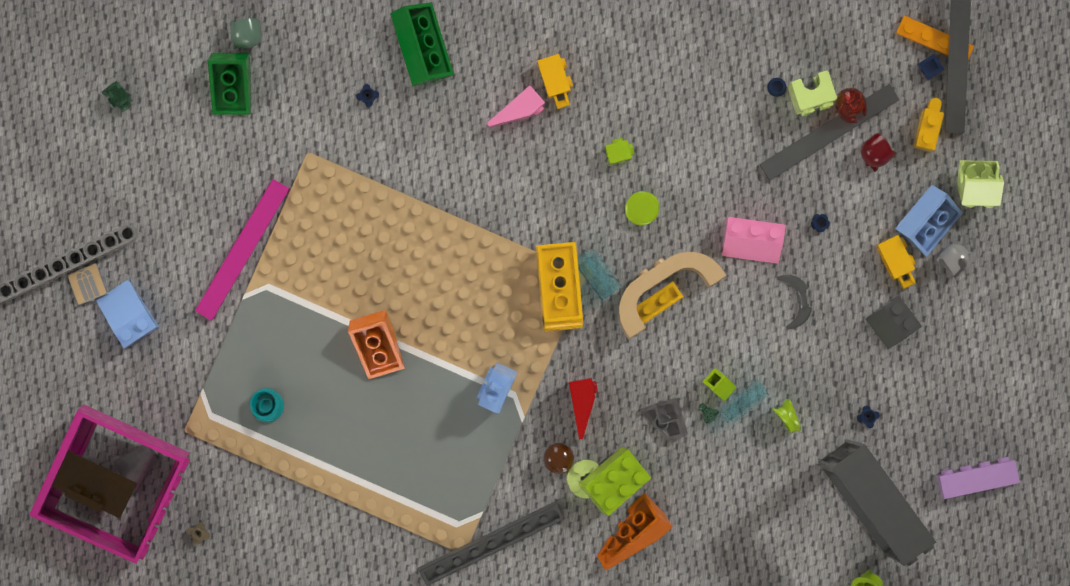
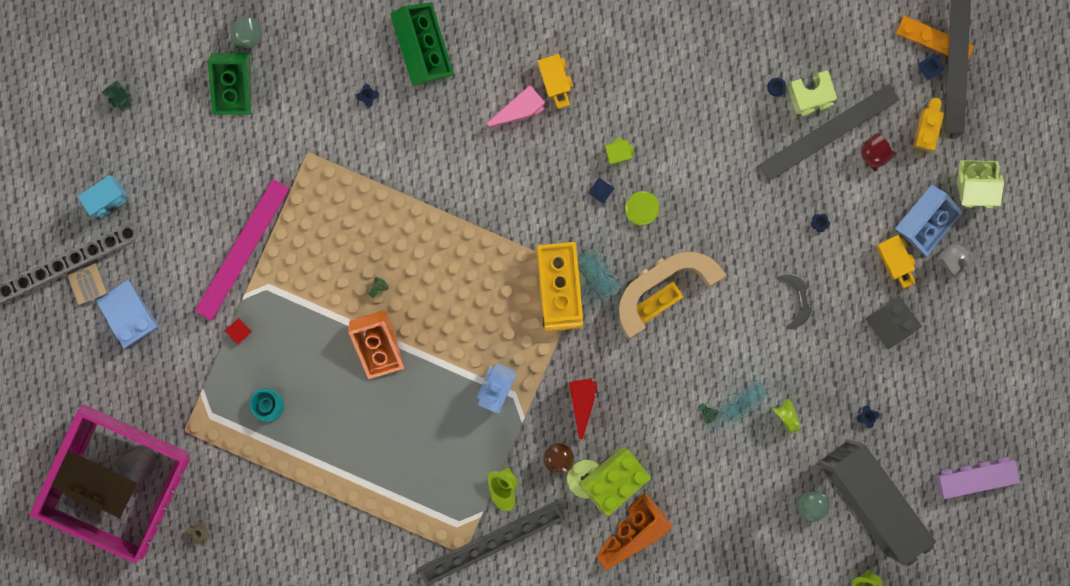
(103, 197): none -> medium azure brick
(238, 331): none -> red tile
(379, 286): none -> clear green rock
(502, 488): none -> lime piece
(601, 190): none -> dark blue plate
(670, 423): flat silver slope -> none
(719, 384): lime brick -> none
(753, 240): bright pink slope -> none
(813, 505): none -> sand green helmet
(850, 102): clear red helmet -> none

